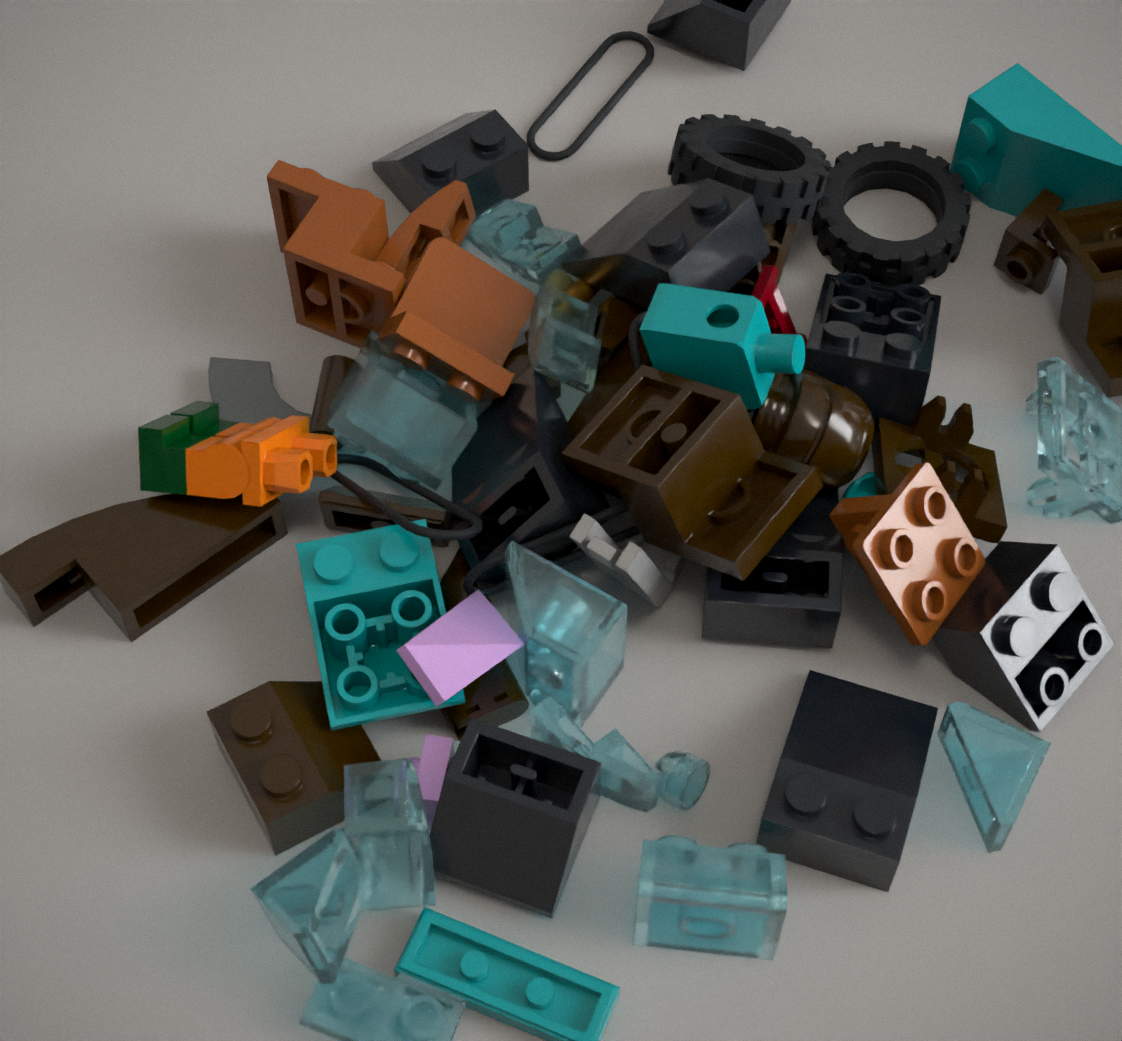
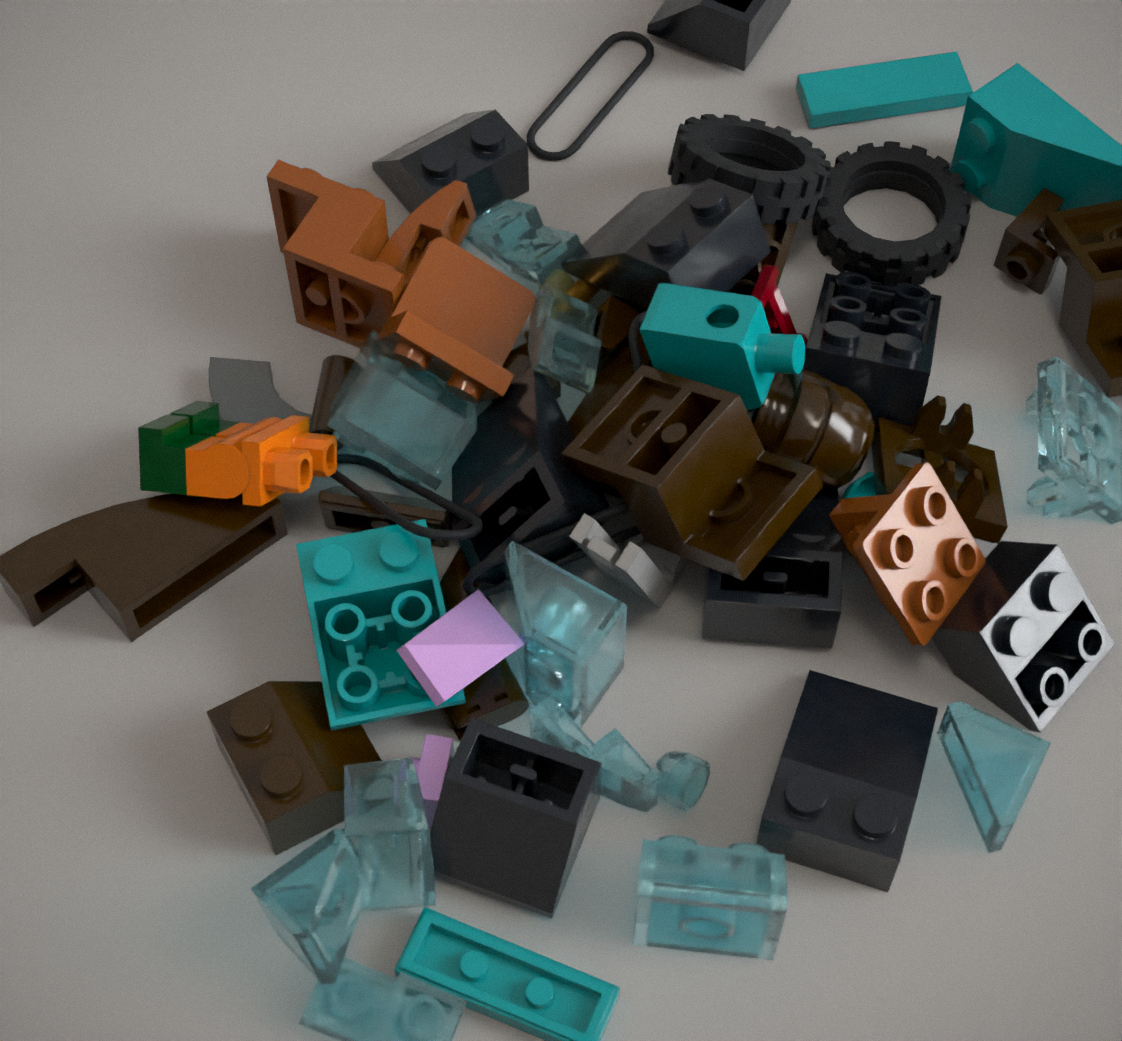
(883, 89): none -> teal tile

